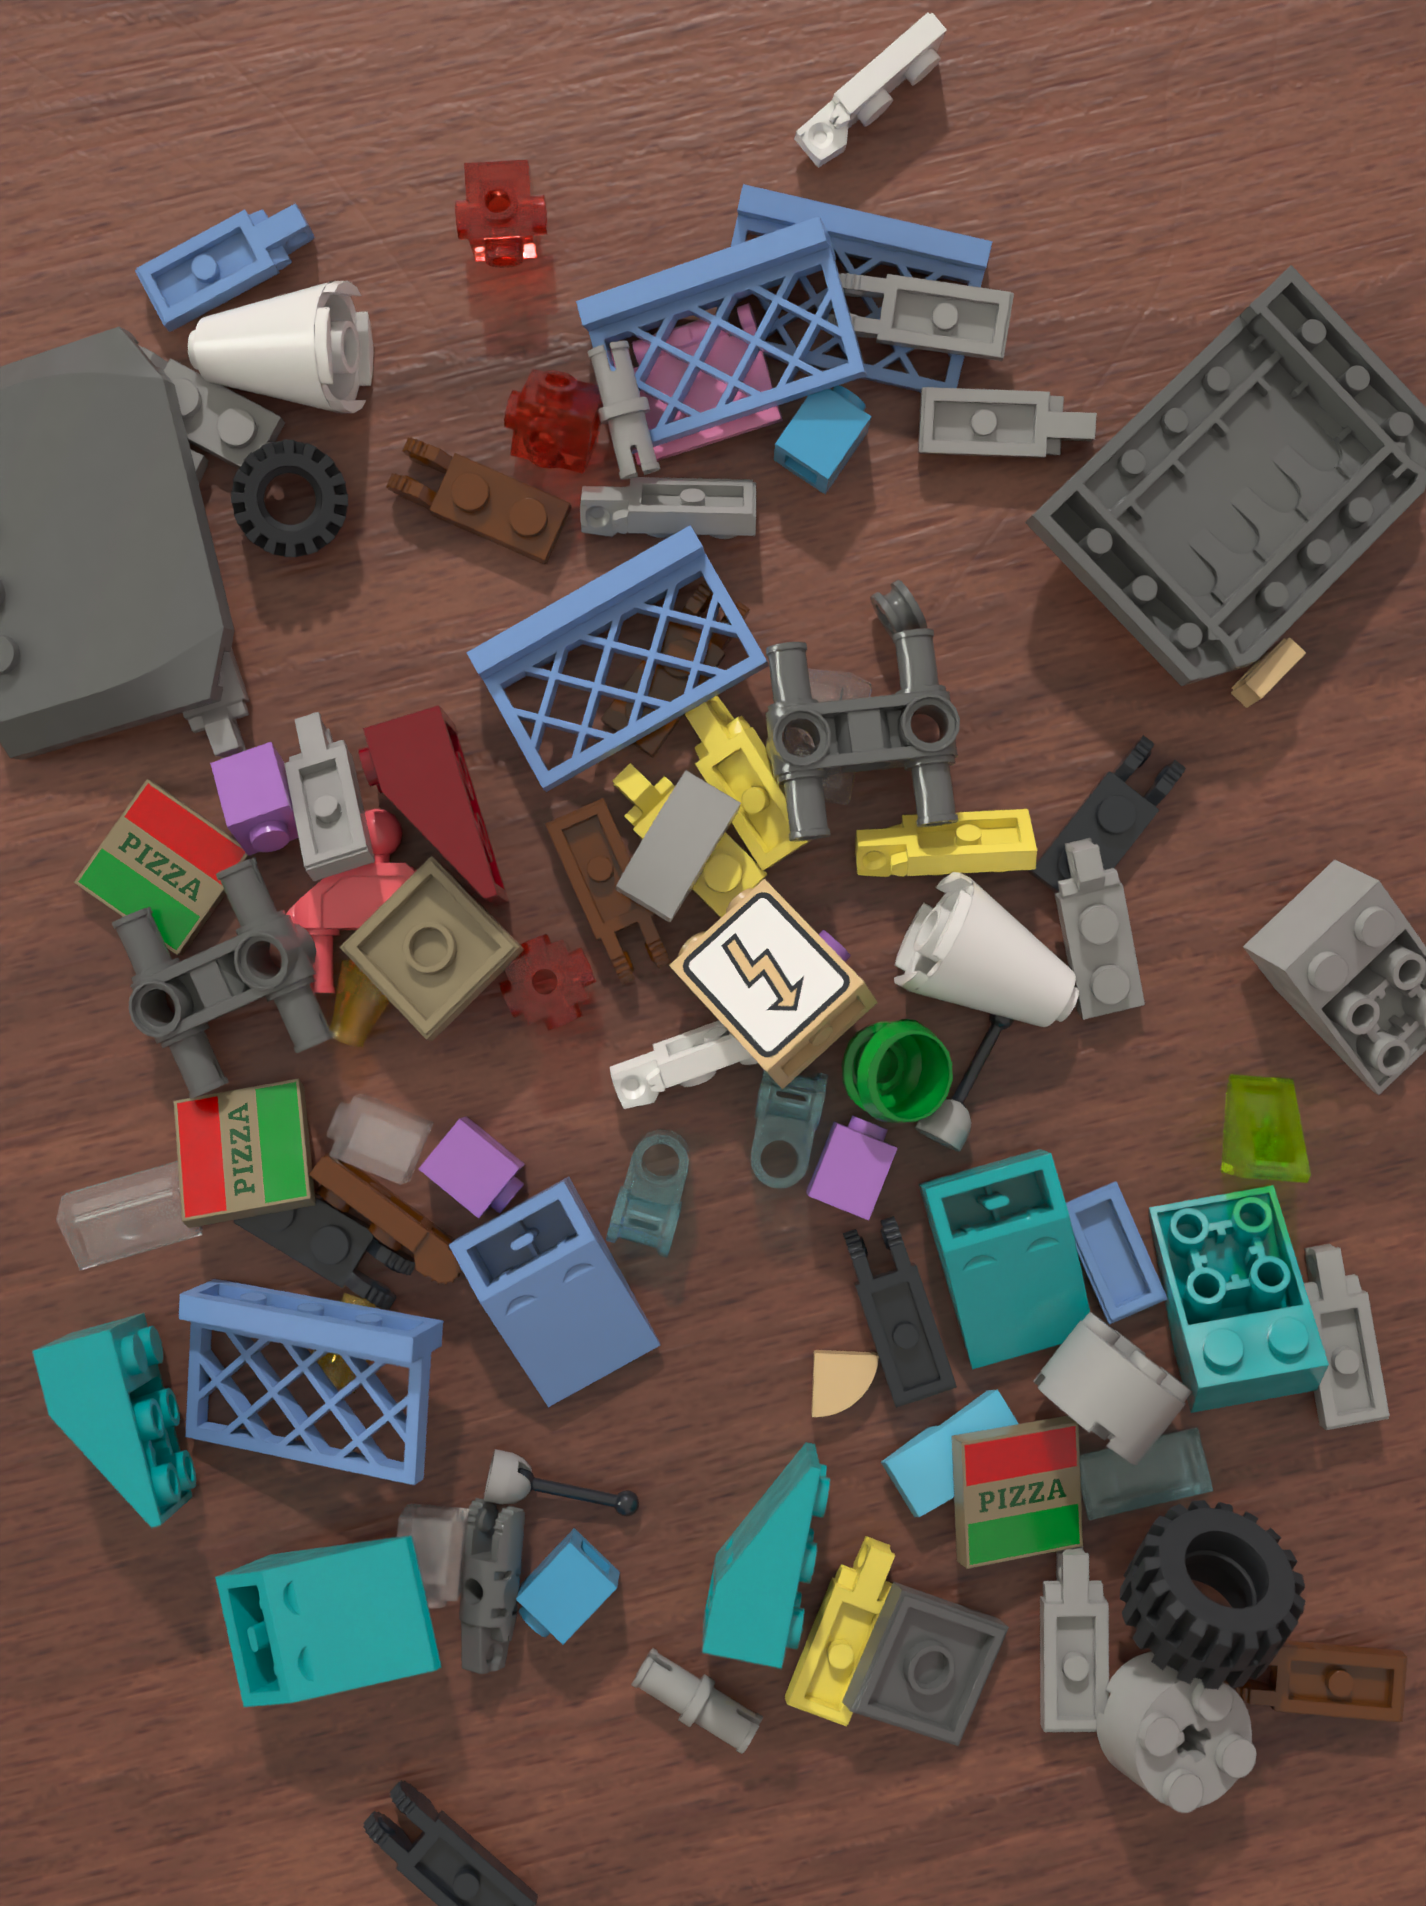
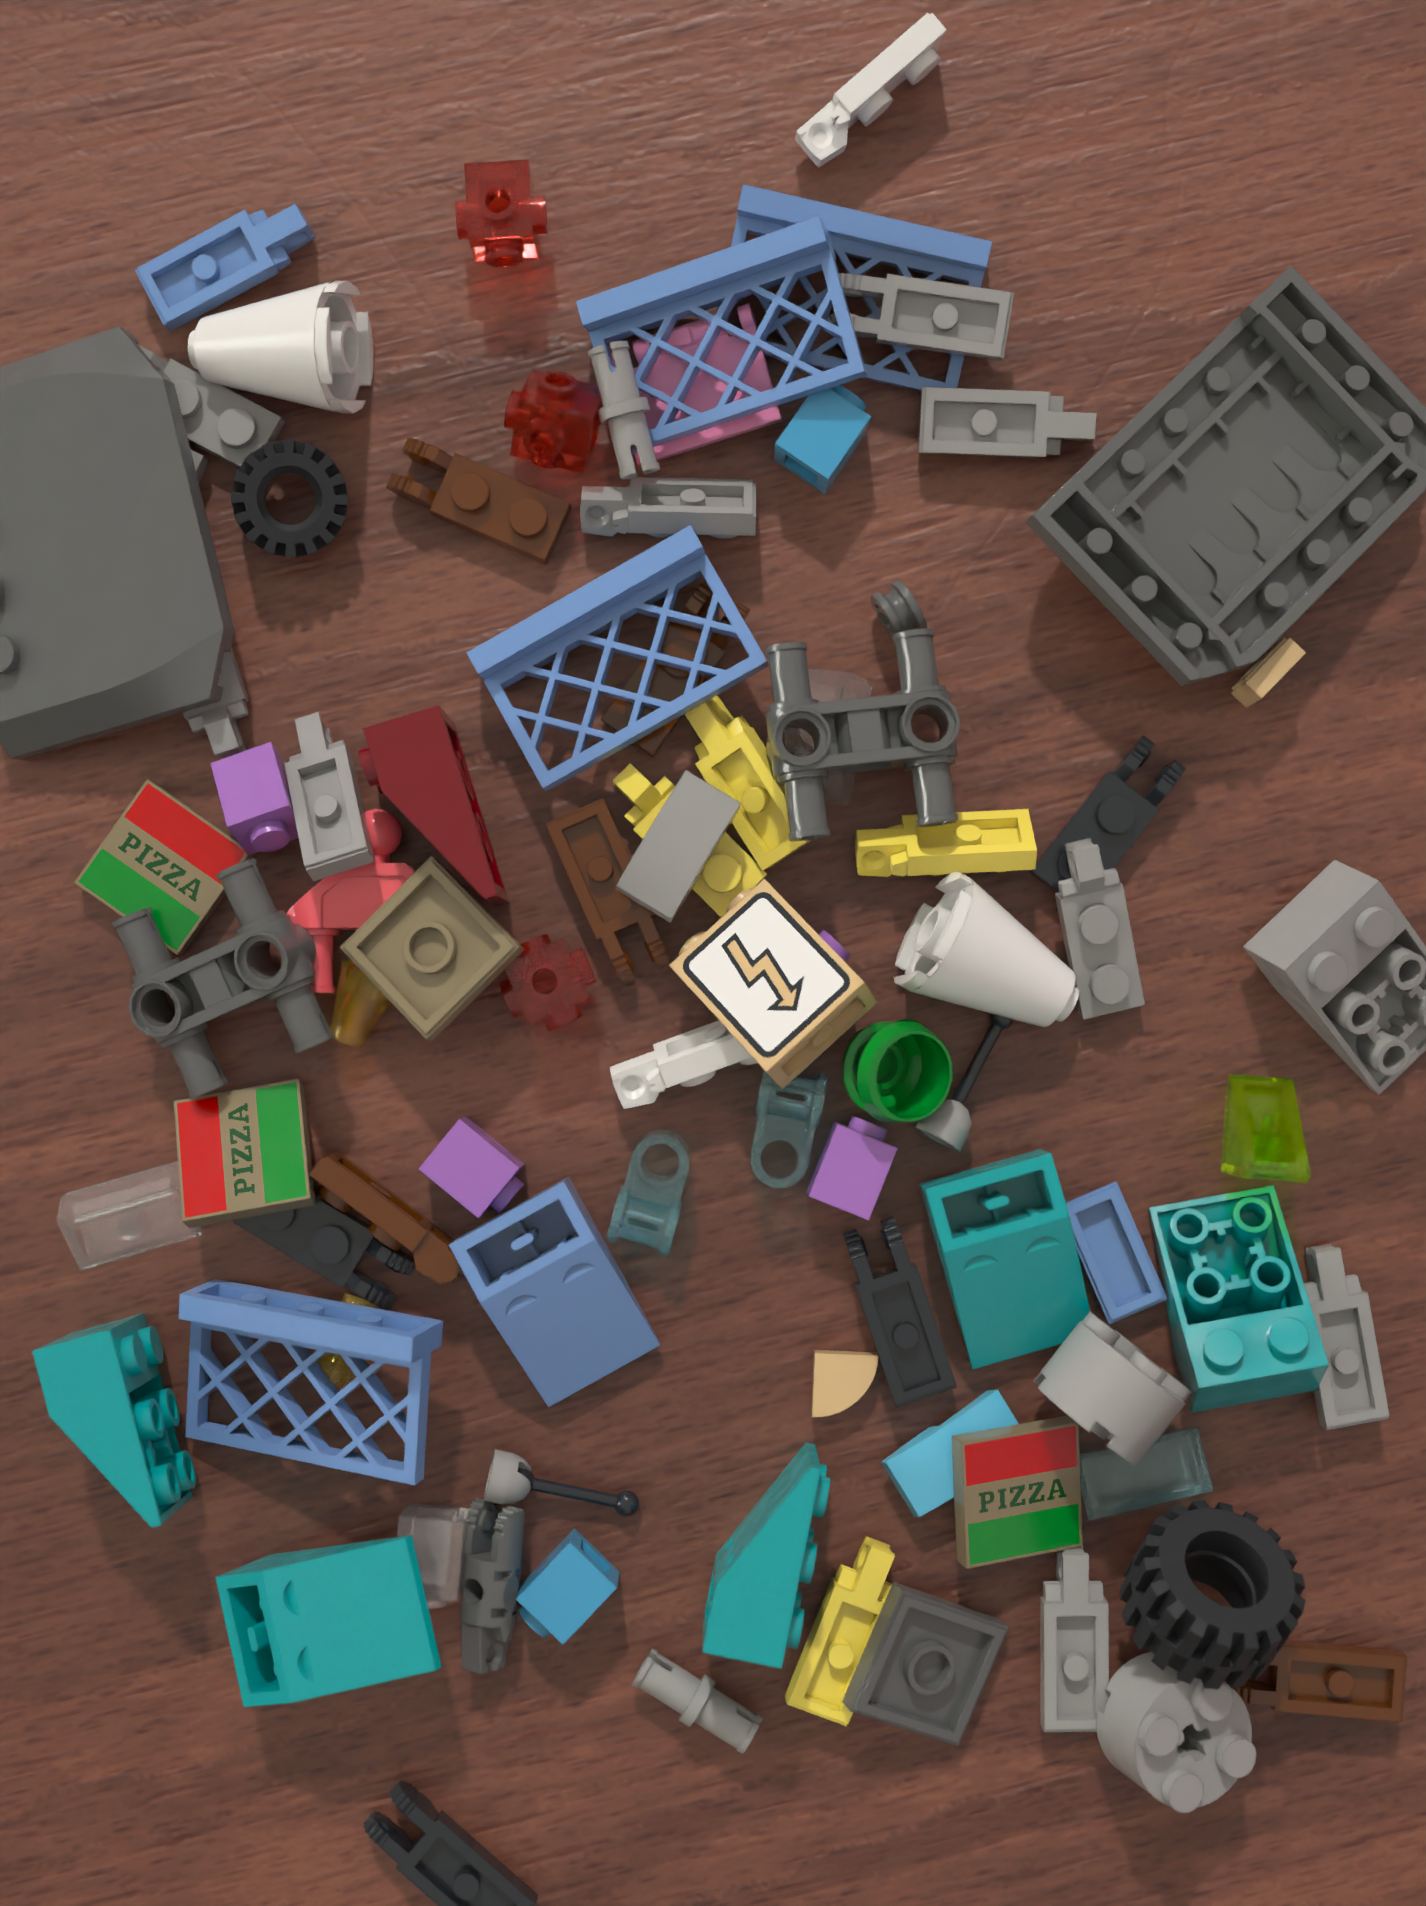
(378, 1137): clear brick -> none

